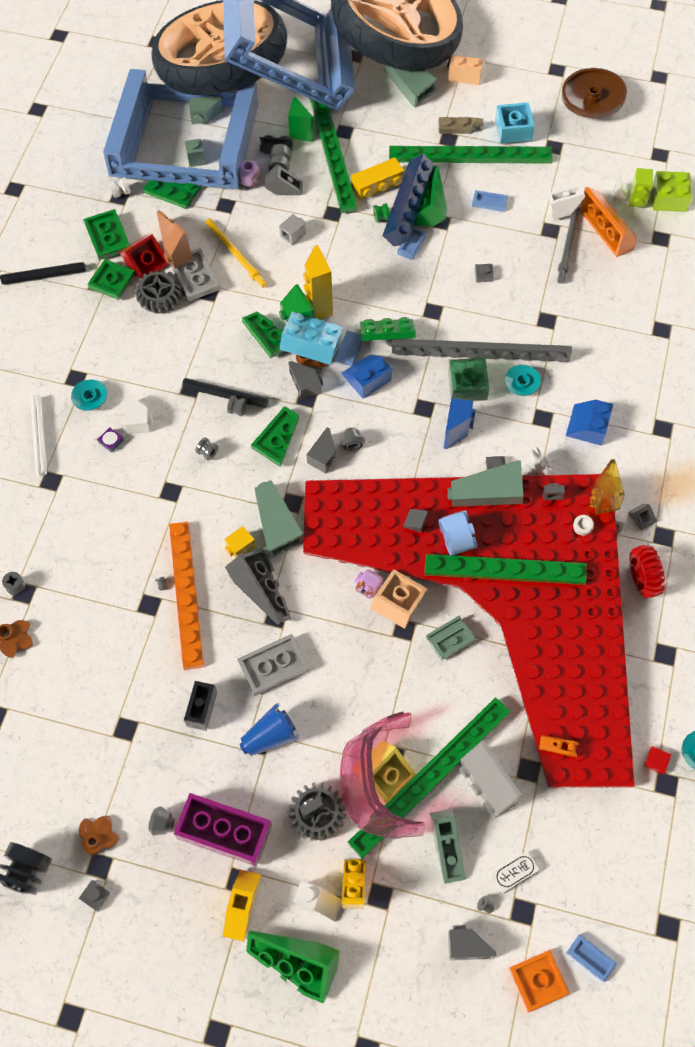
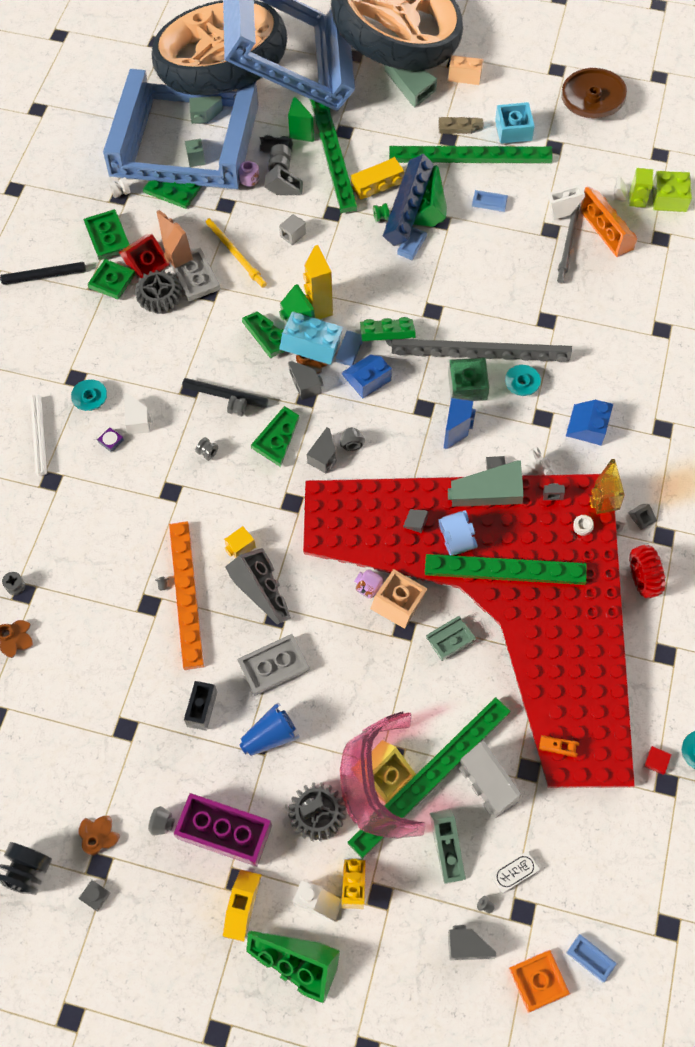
(278, 524): sand green slope -> none
(484, 273): dark grey plate -> none

